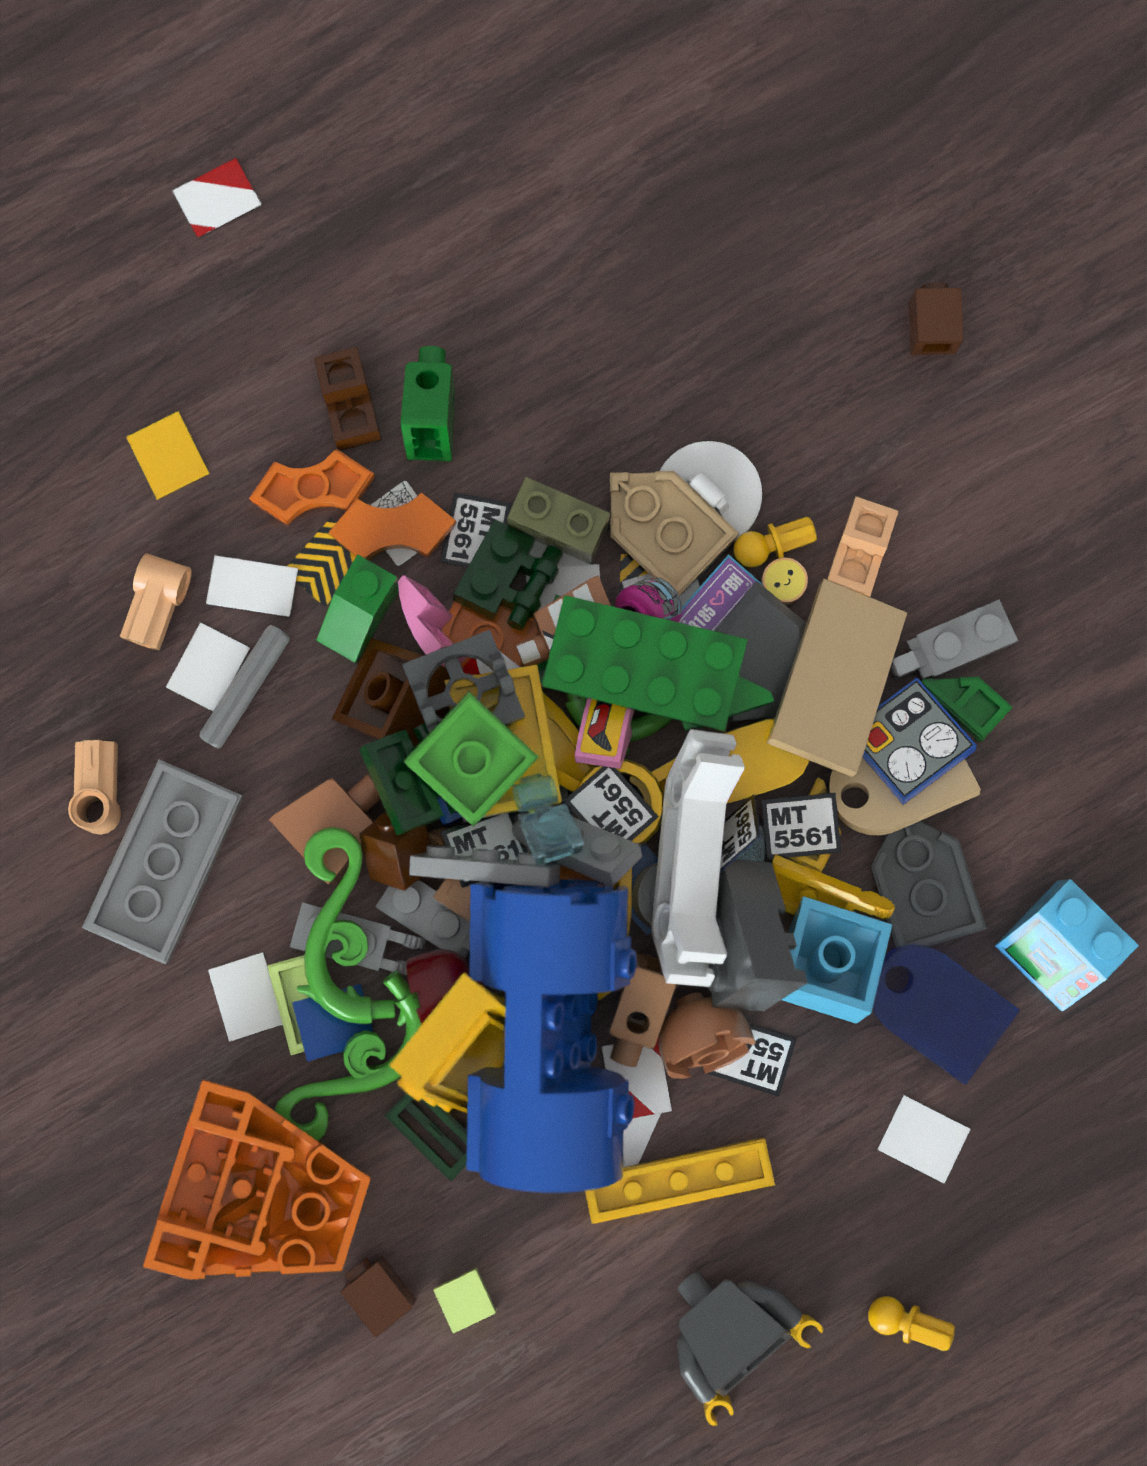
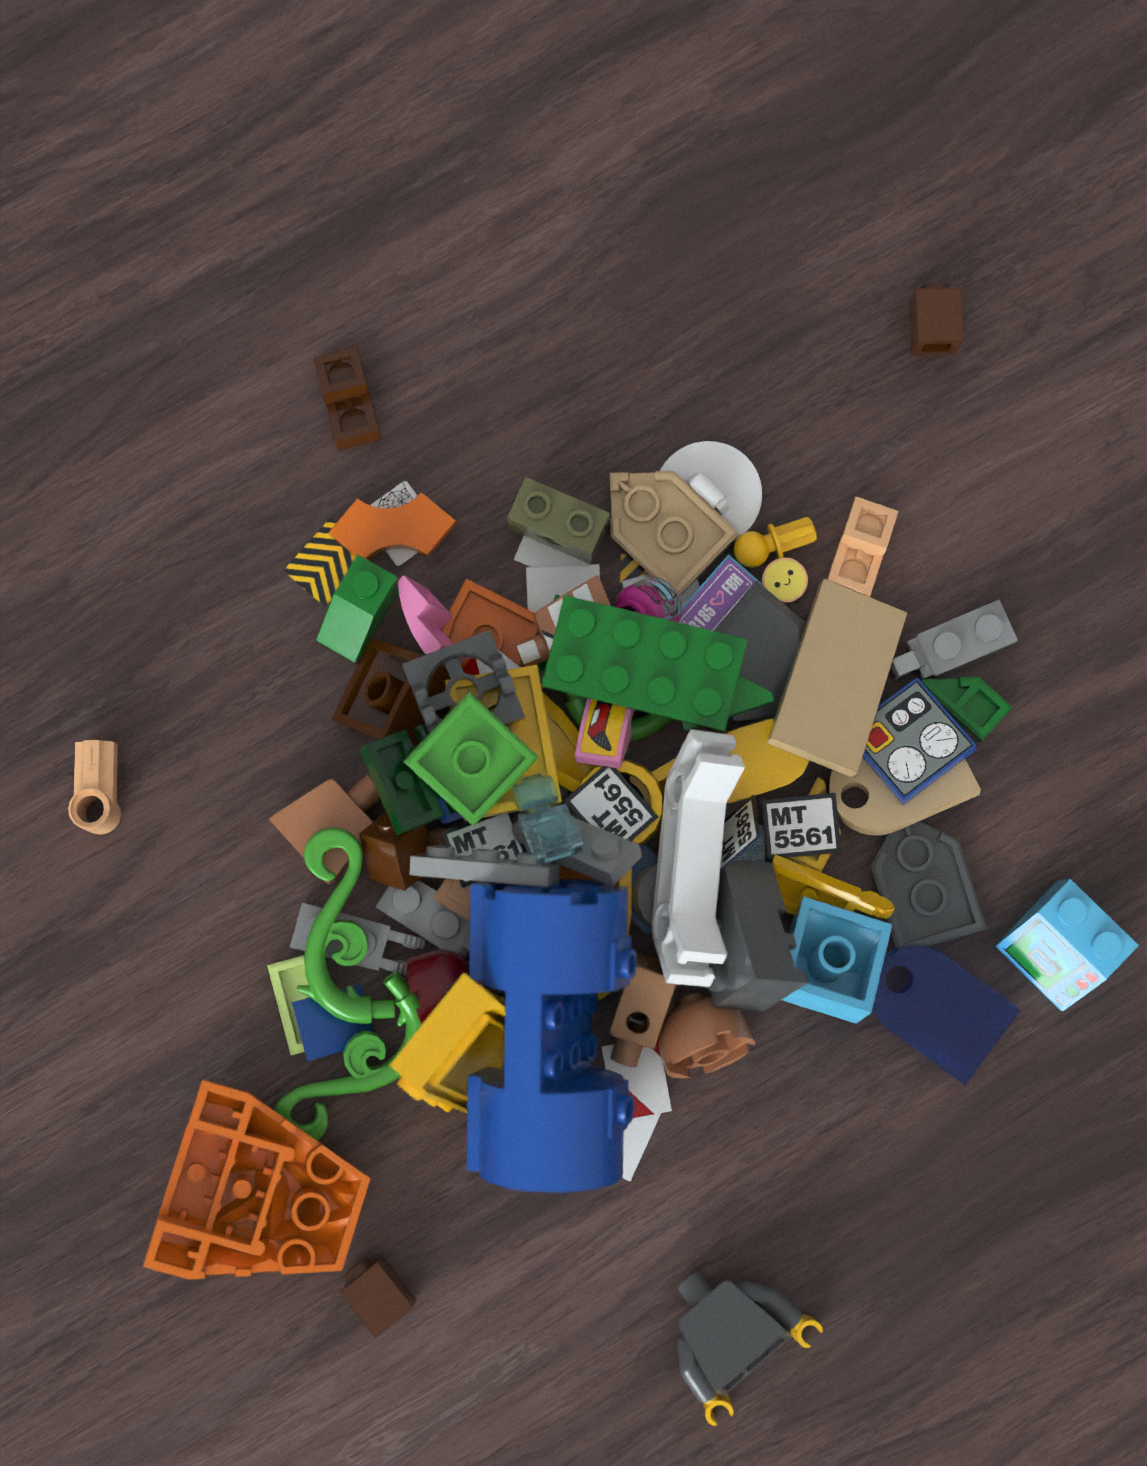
(158, 589): light nougat piece -> none
(163, 862): light grey tile -> none
(167, 455): yellow sticker -> none
(207, 667): white sticker -> none
(216, 197): white sticker -> none
(244, 686): light grey axle -> none
(245, 996): white sticker -> none
(252, 586): white sticker -> none
(291, 491): orange tile -> none
(428, 406): green torso -> none
(438, 1161): dark green tile -> none
(464, 1300): yellowish green tile -> none
(473, 521): sticker -> none
(494, 570): dark green plate -> none
(683, 1180): yellow tile -> none
(764, 1064): sticker -> none
(889, 1317): yellow axle -> none
(924, 1139): white sticker -> none

